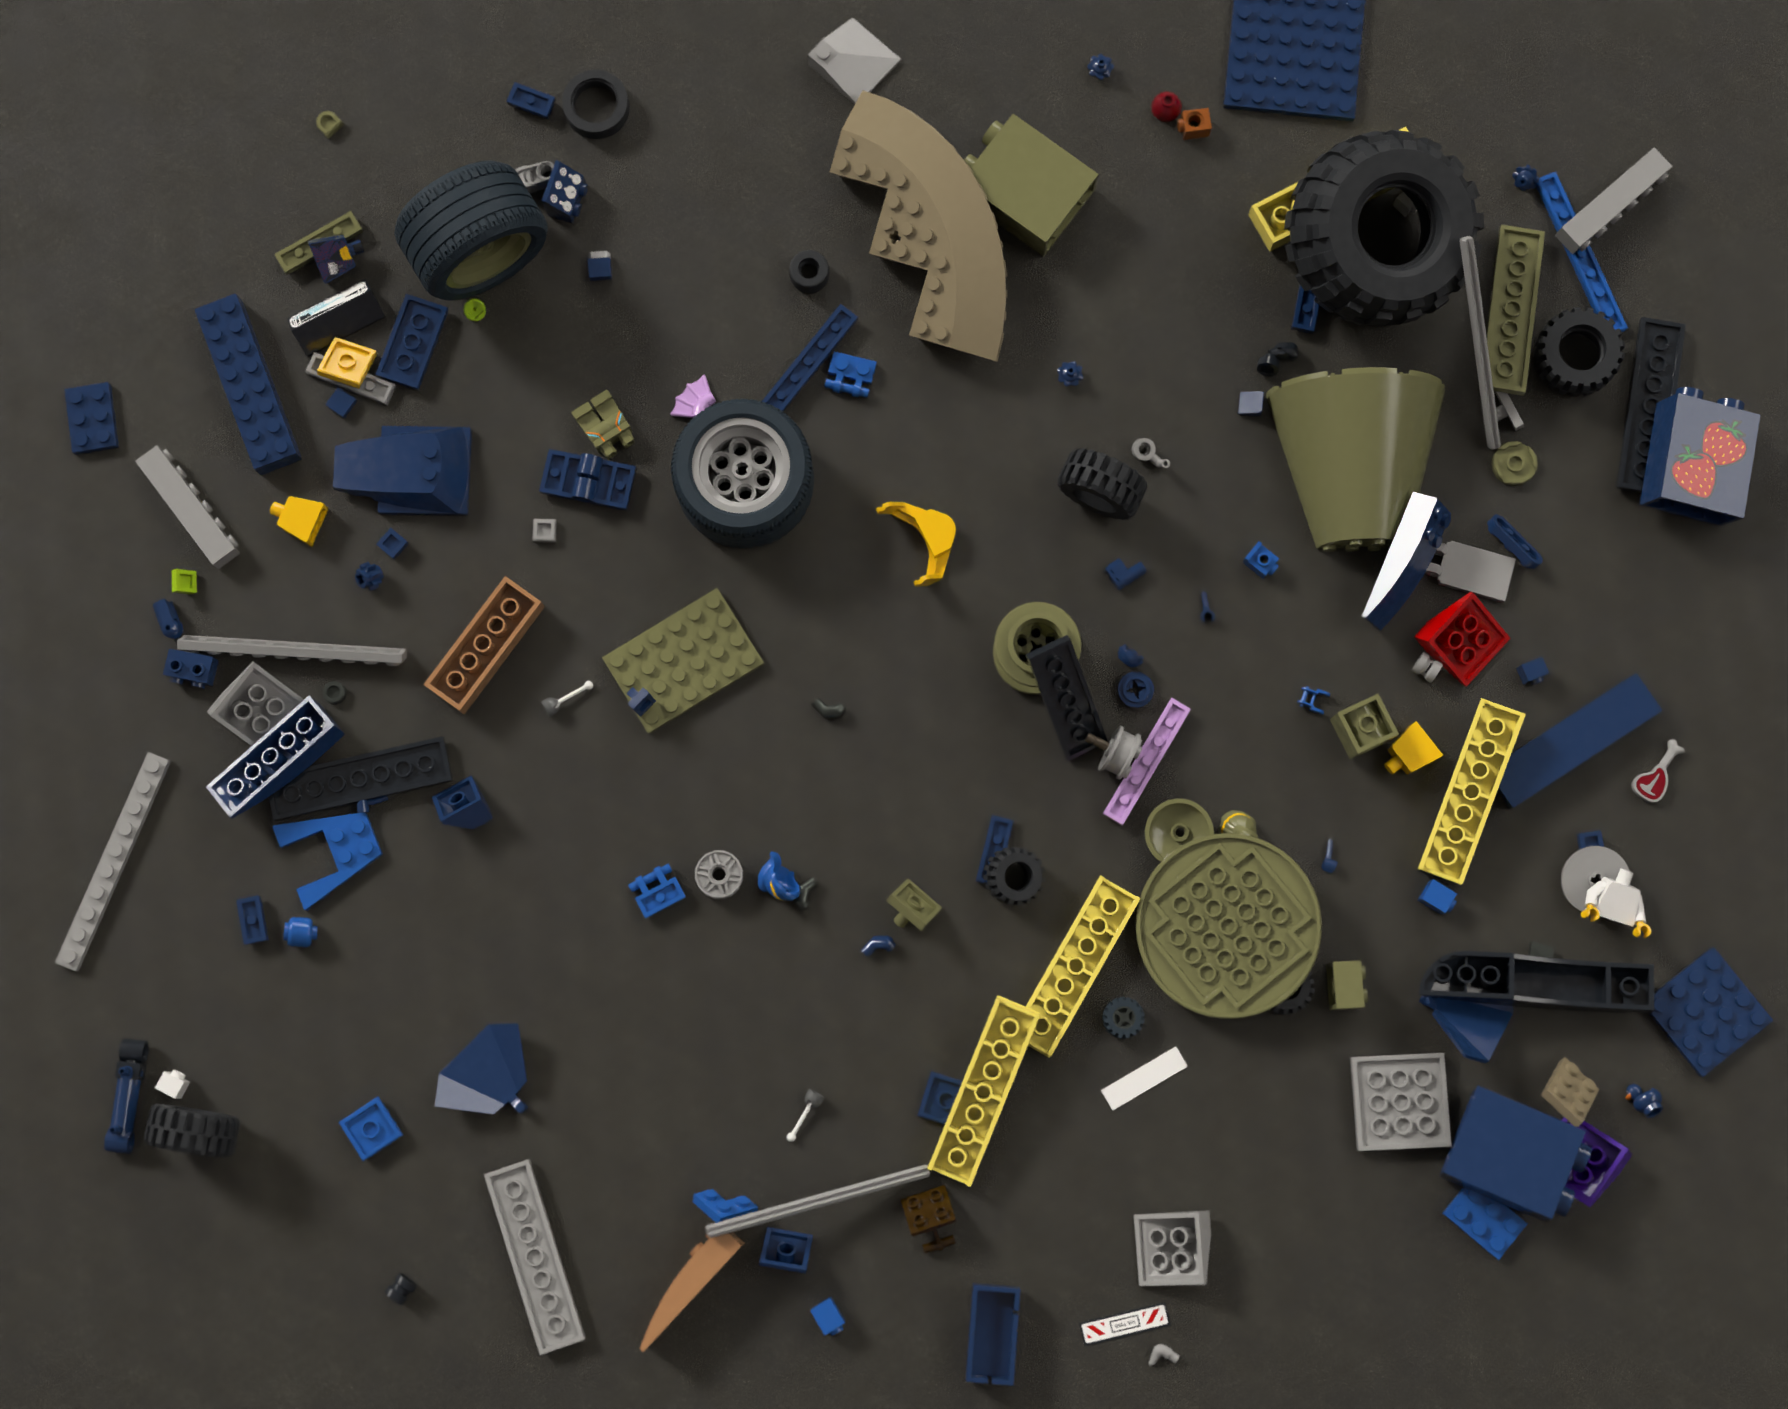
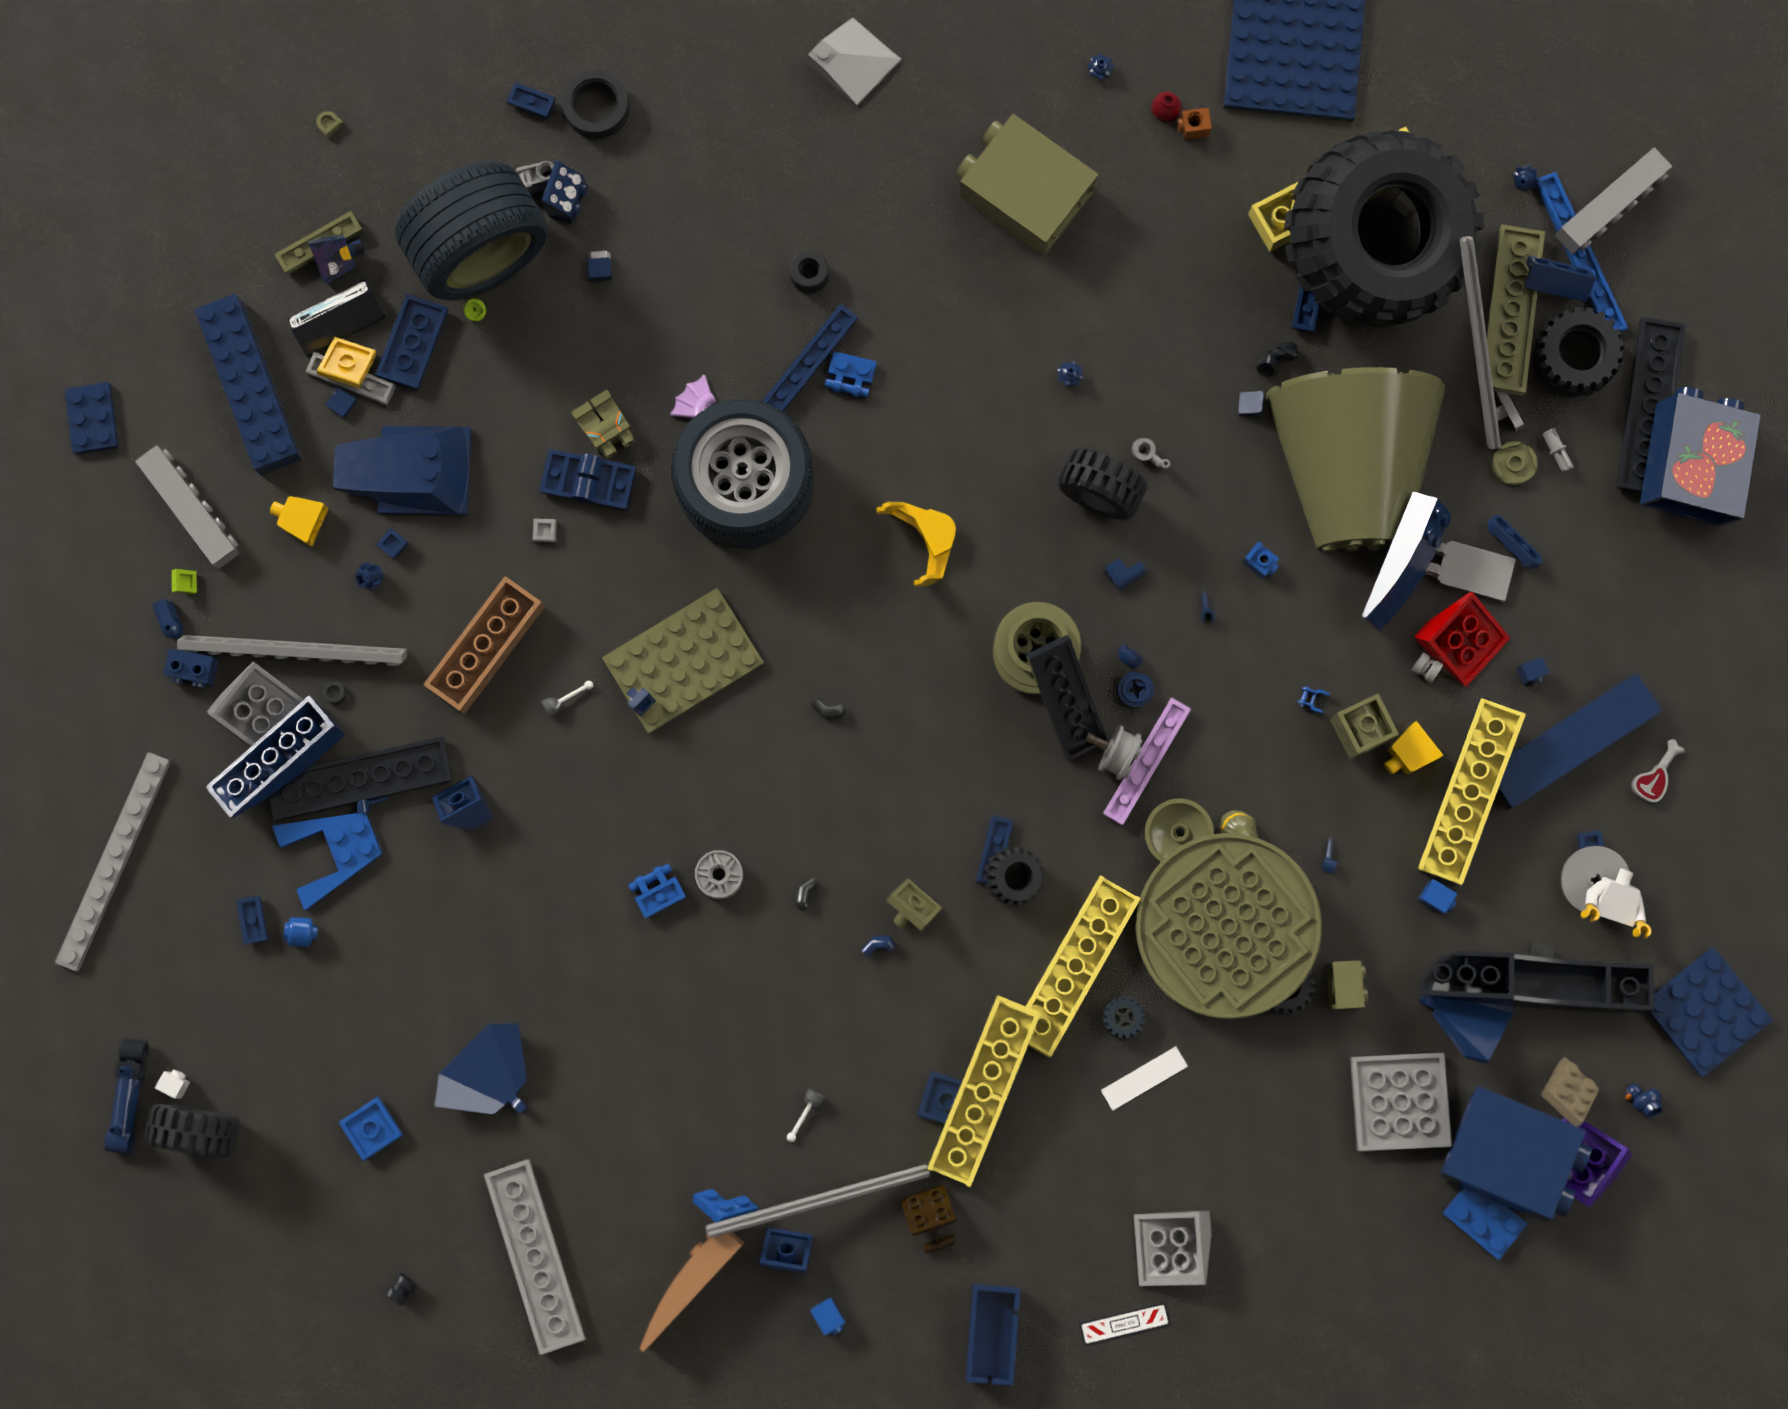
(778, 879): blue hair -> none
(940, 221): dark tan brick -> none
(1165, 1351): light grey animal -> none
(1558, 450): none -> light grey axle
(1559, 278): none -> dark blue panel

